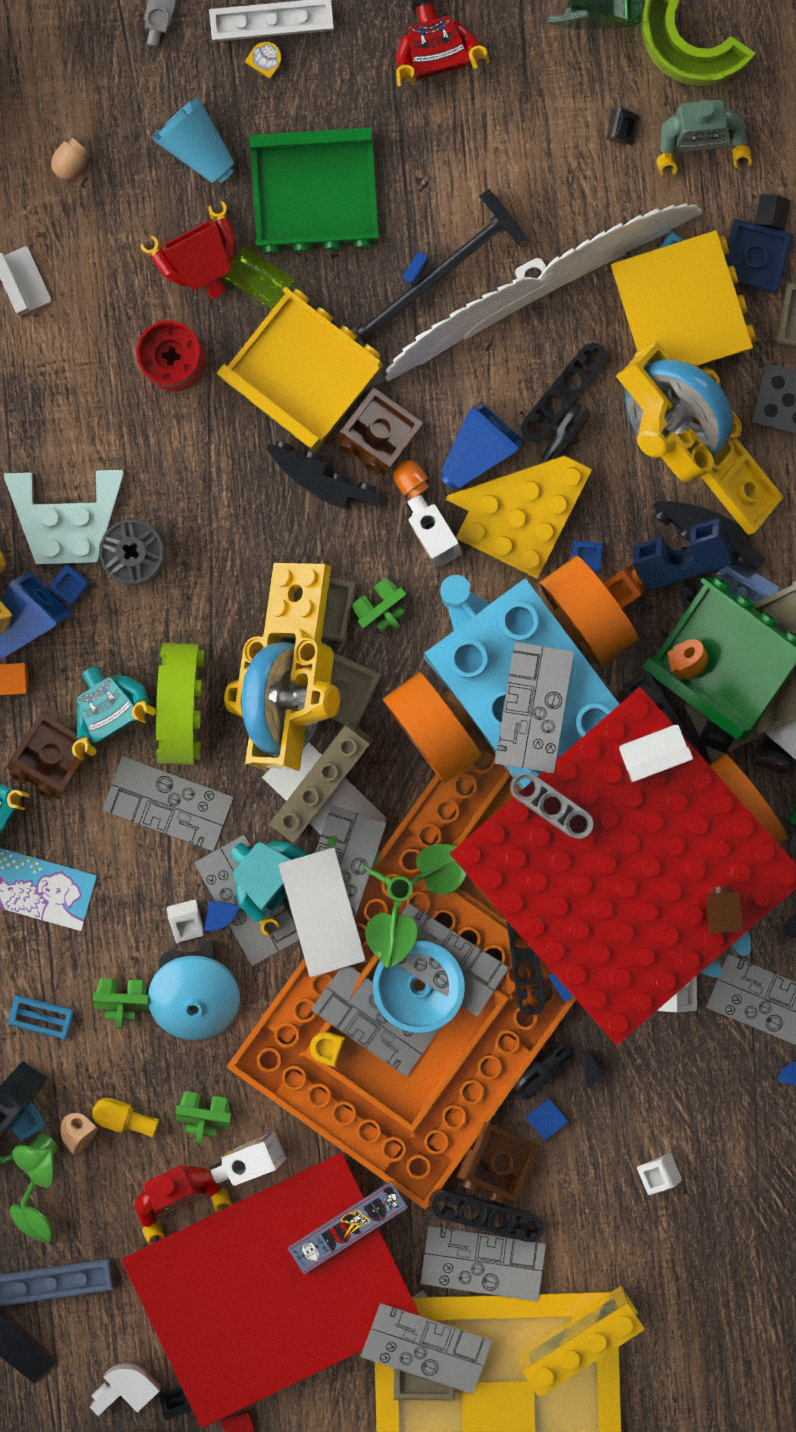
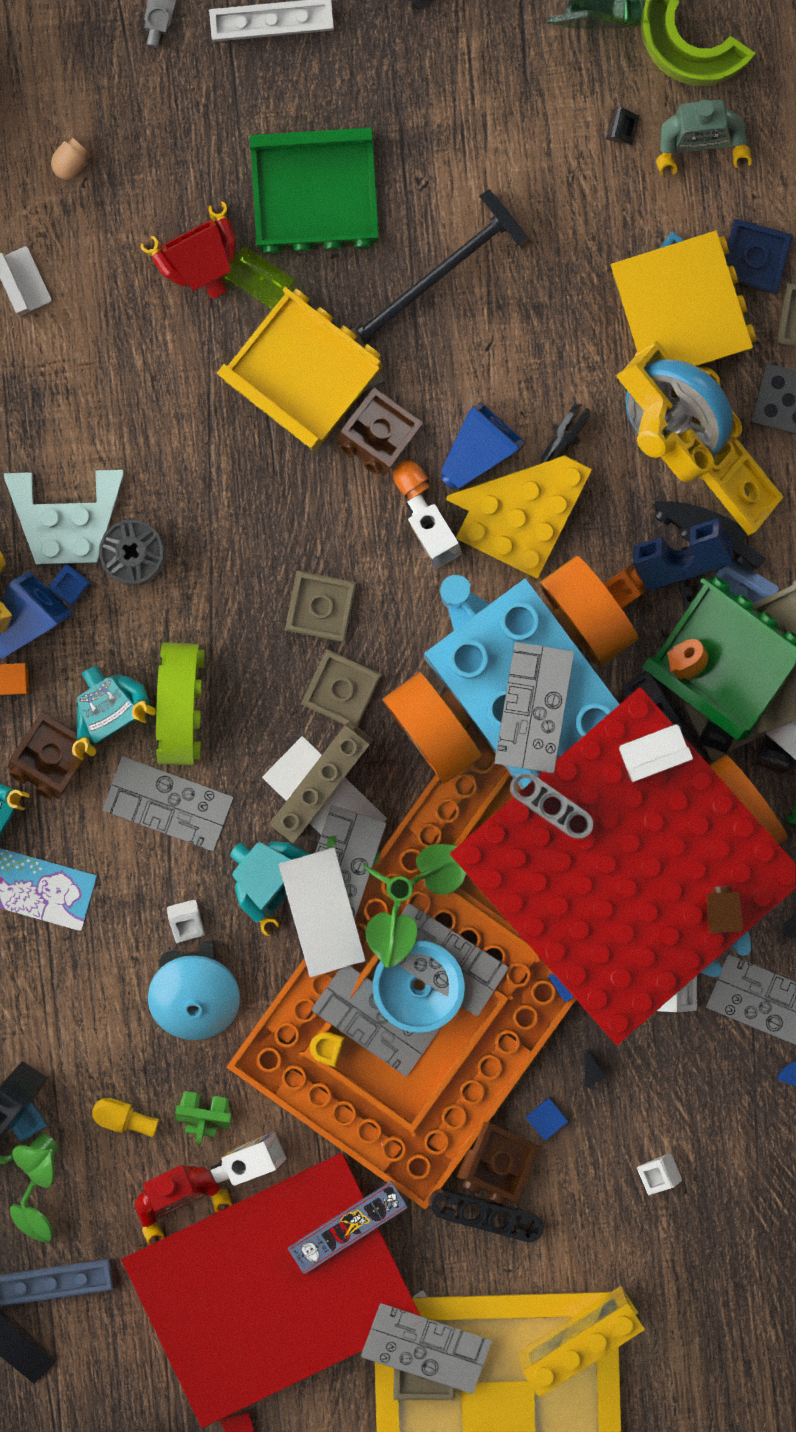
(66, 1023): dark azure tile -> none
(77, 1132): light nougat piece -> none
(125, 1004): bright green hips -> none
(130, 1382): white brick -> none
(159, 343): red wheel -> none
(174, 1403): black slope -> none
(196, 142): medium azure cone -> none
(217, 874): light grey sticker -> none
(220, 914): blue tile -> none
(265, 59): tile -> none
(285, 676): yellow piece -> none
(309, 473): black slope -> none
(368, 613): bright green hips -> none
(415, 268): blue tile -> none
(436, 47): red torso -> none
(483, 1263): light grey sticker -> none
(518, 957): black beam -> none
(524, 290): white piece -> none
(545, 1070): black arm -> none
(565, 394): black beam -> none
(590, 553): blue tile -> none
(772, 211): black slope -> none

